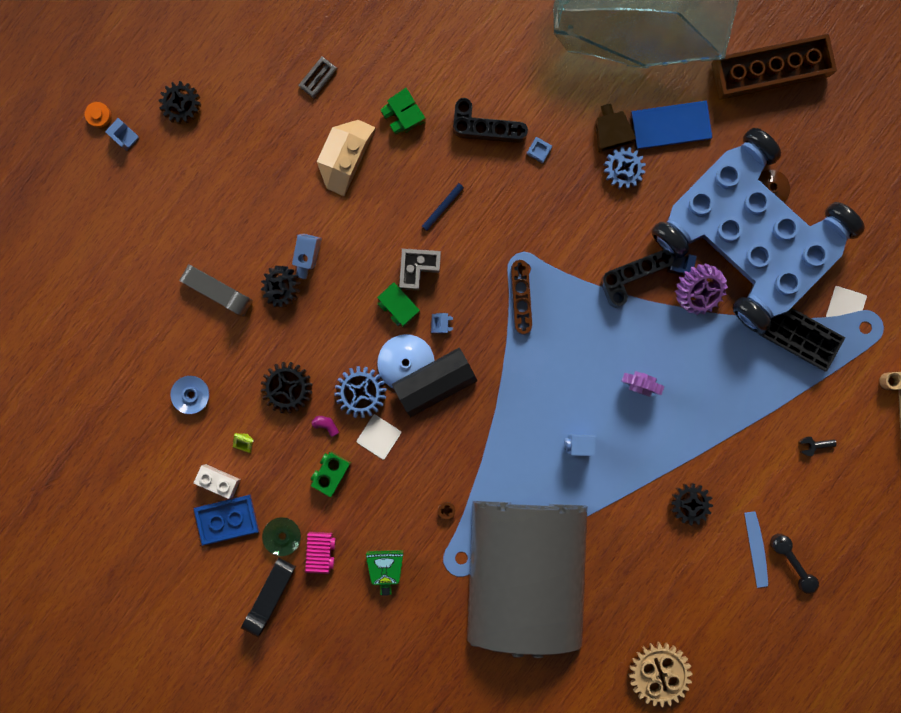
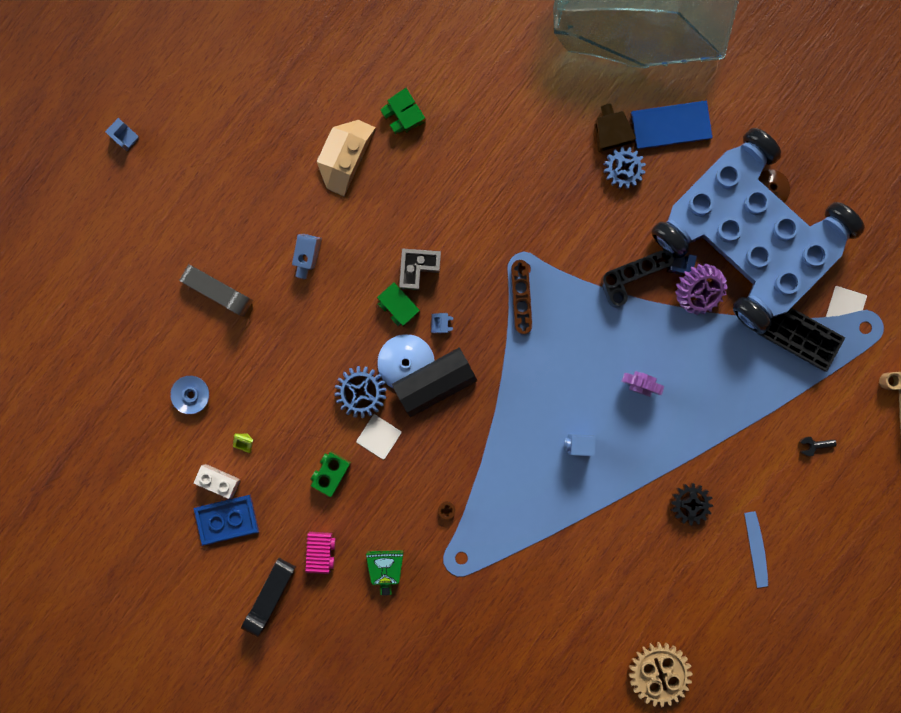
(97, 114): orange wheel -> none
(187, 101): black gear -> none
(274, 543): clear green dish -> none
(280, 286): black gear -> none
(293, 402): black gear -> none
(308, 89): flat silver tile -> none
(325, 422): magenta arm -> none
(443, 206): dark blue bar -> none
(489, 124): black beam -> none
(527, 578): dark grey cylinder -> none
(539, 150): medium blue tile -> none
(774, 66): reddish brown brick -> none
(807, 582): black piece -> none

